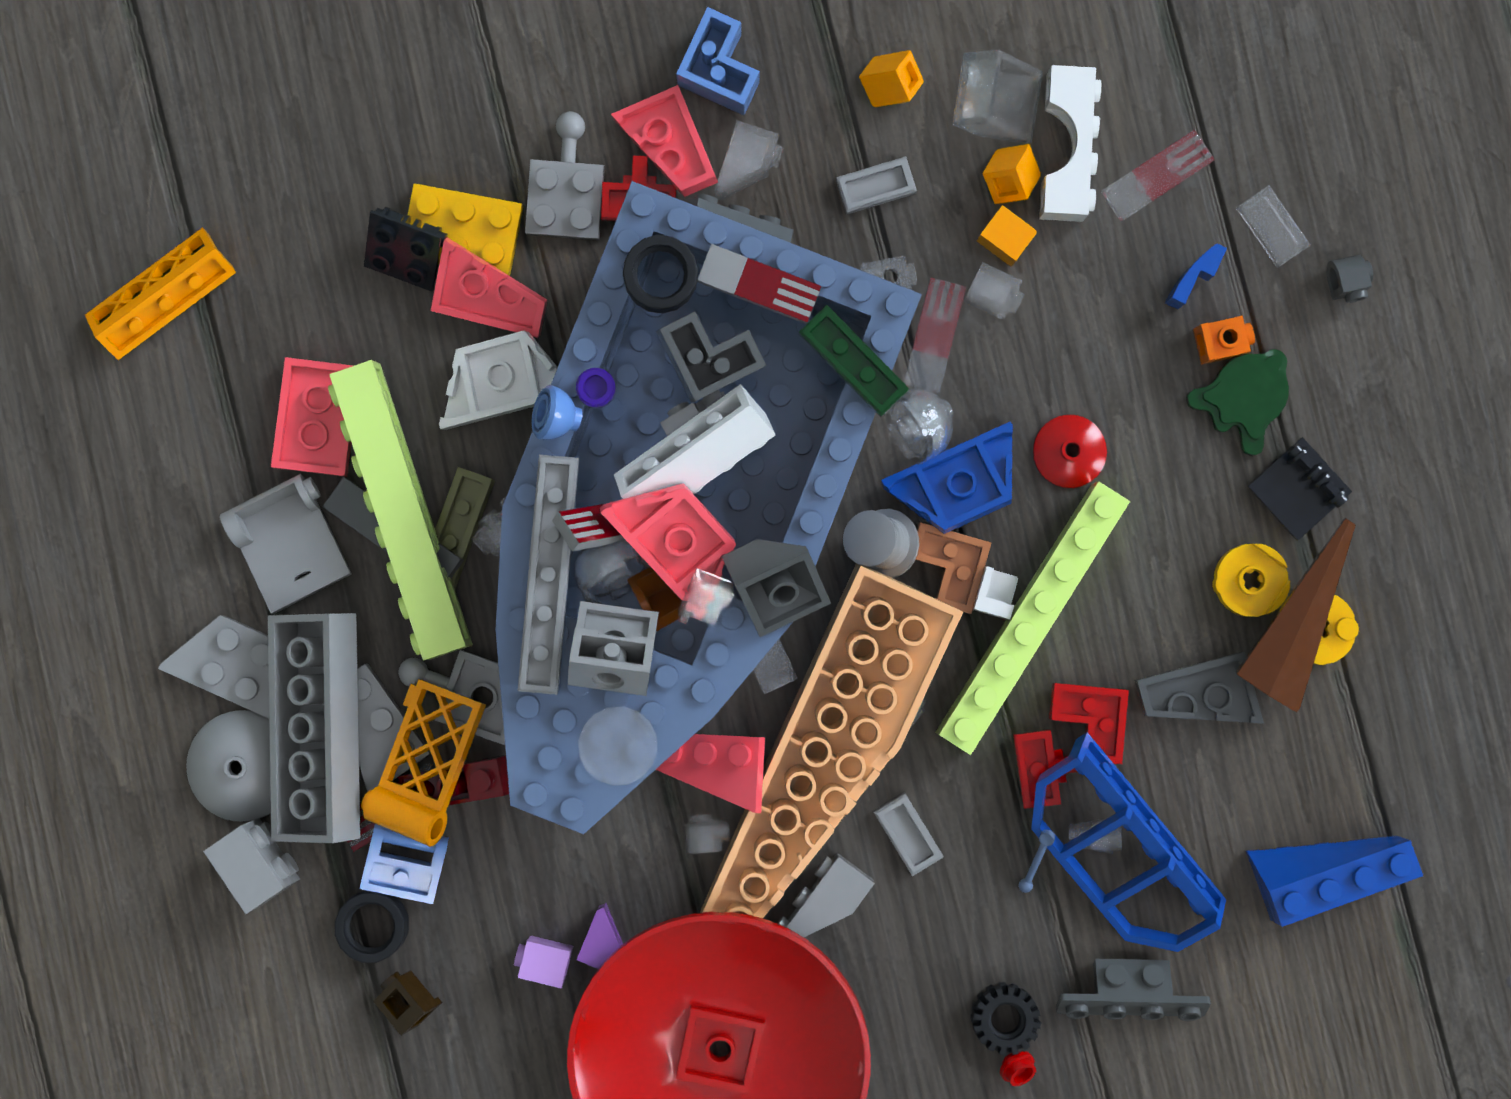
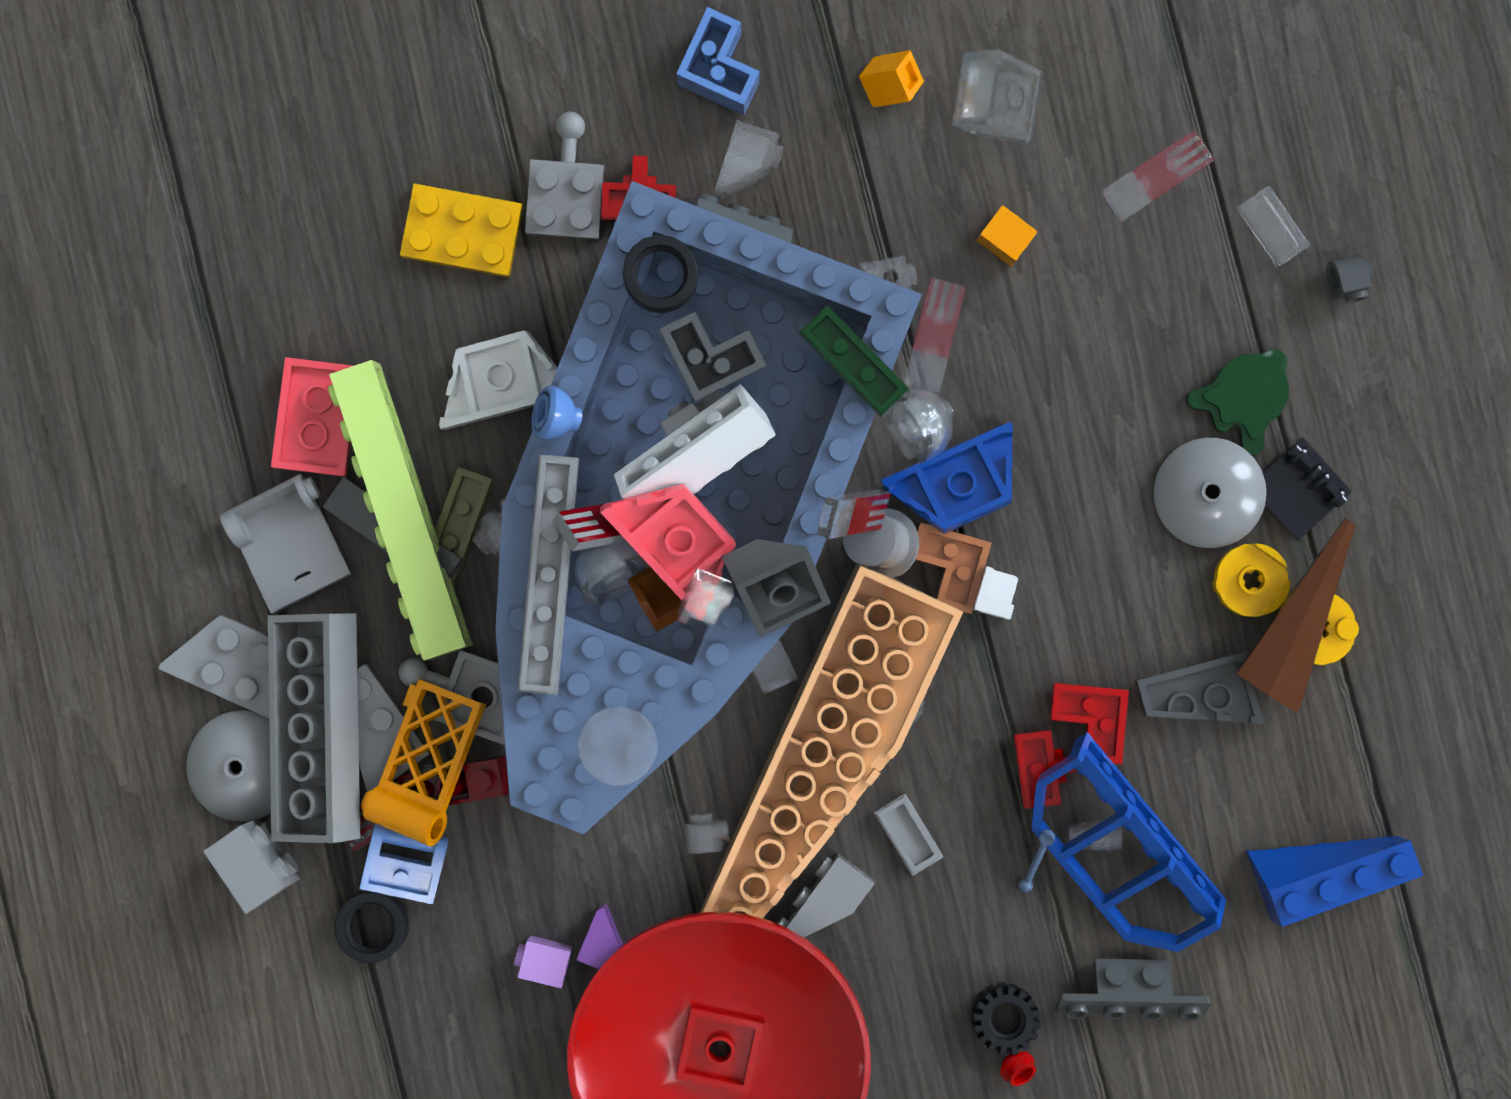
(161, 297): light orange fence -> none
(402, 248): black hinge -> none
(405, 1001): dark brown brick -> none
(483, 294): coral wing -> none
(595, 387): dark purple tile -> none
(612, 648): light grey brick -> none
(669, 139): coral wing -> none
(721, 766): coral wing -> none
(759, 284): tile -> none
(853, 513): none -> clear tile
(876, 185): light grey tile -> none
(994, 291): clear brick -> none
(1012, 174): light orange panel -> none
(1032, 617): yellowish green brick -> none
(1051, 456): red dish -> none
(1071, 99): white arch -> none
(1182, 497): none -> light grey dish
(1204, 267): blue slope -> none
(1211, 342): orange brick -> none

